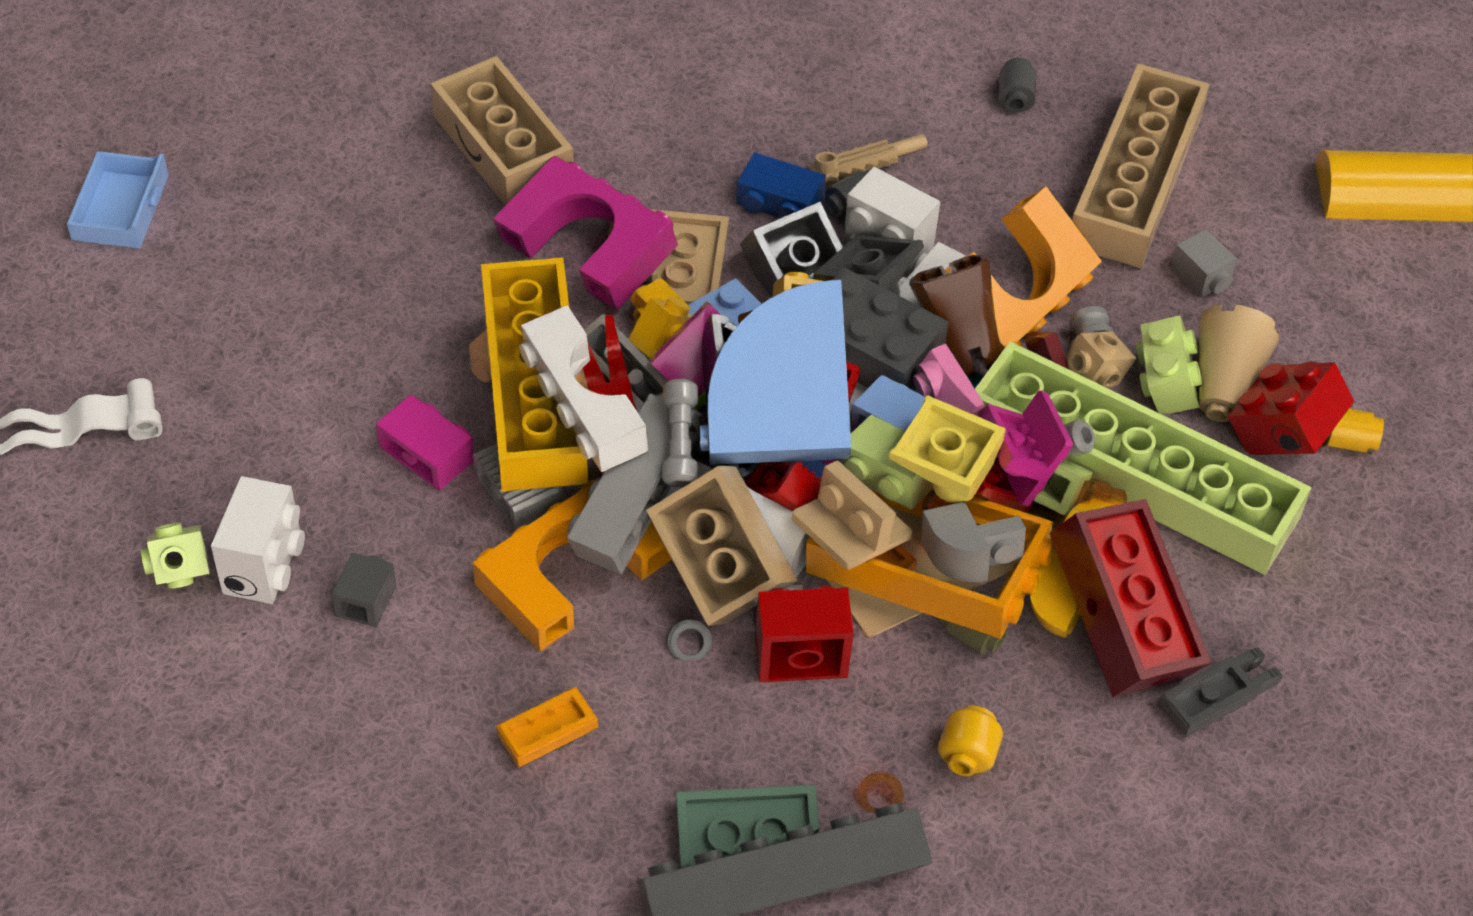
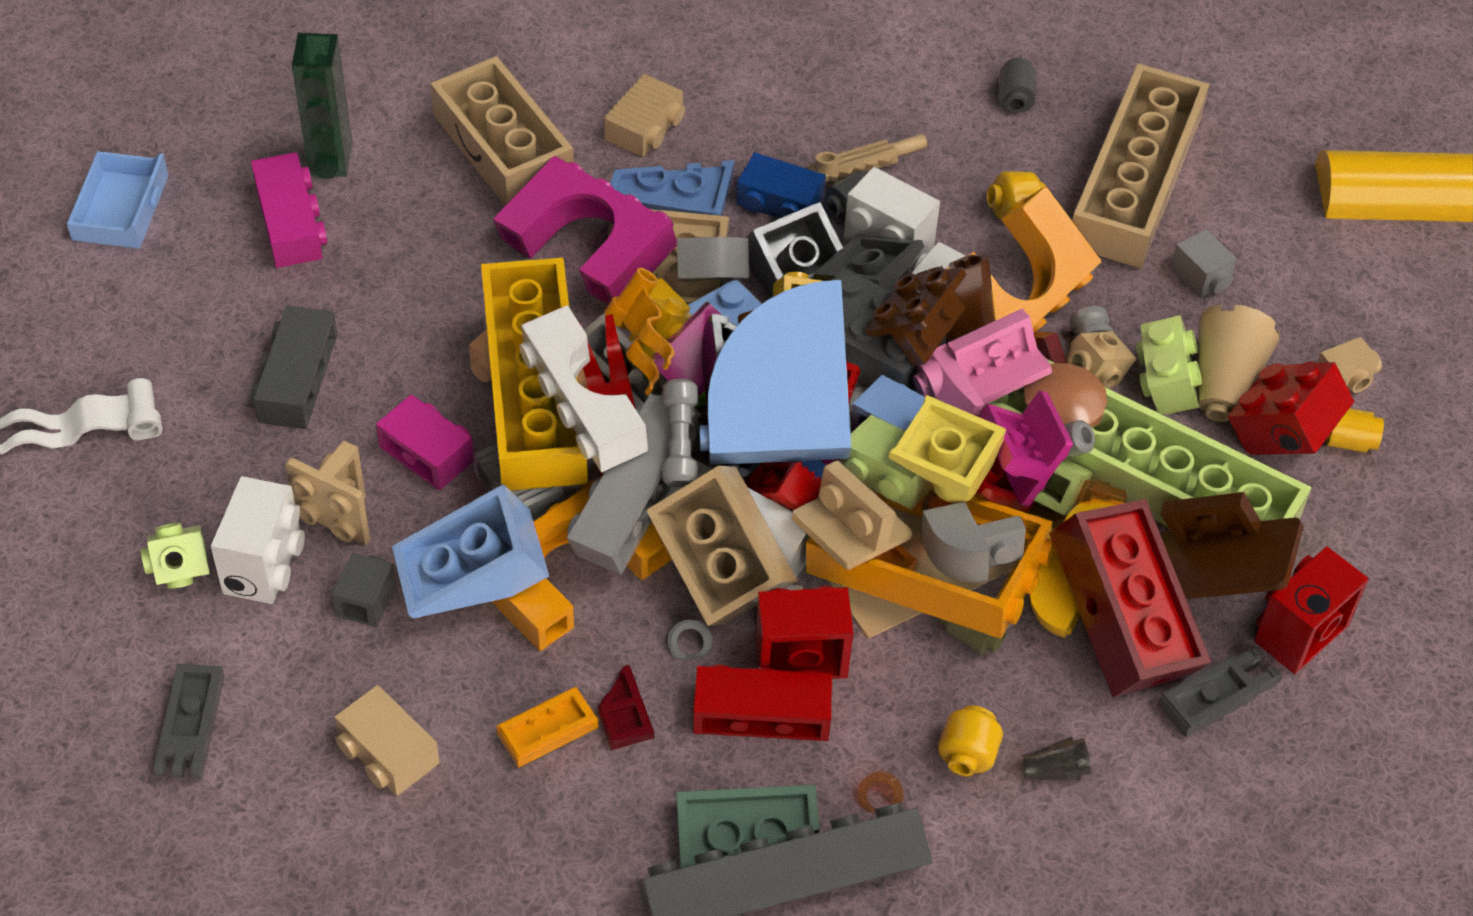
(189, 720): none -> dark grey hinge
(289, 209): none -> dark pink brick
(294, 367): none -> dark grey brick
(322, 104): none -> clear green brick
(332, 493): none -> tan bracket
(386, 741): none -> tan brick
(471, 556): none -> light blue slope
(624, 713): none -> dark red tile
(640, 315): none -> light orange flag
(644, 115): none -> tan brick
(683, 190): none -> medium blue wing
(713, 258): none -> light grey brick
(763, 703): none -> red brick
(920, 312): none -> reddish brown bracket
(1001, 356): none -> bright pink bracket
(1010, 189): none -> yellow head
(1058, 761): none -> clear smoke cone
(1074, 393): none -> nougat dish
(1226, 548): none -> reddish brown bracket
(1310, 609): none -> red brick
(1355, 362): none -> tan brick

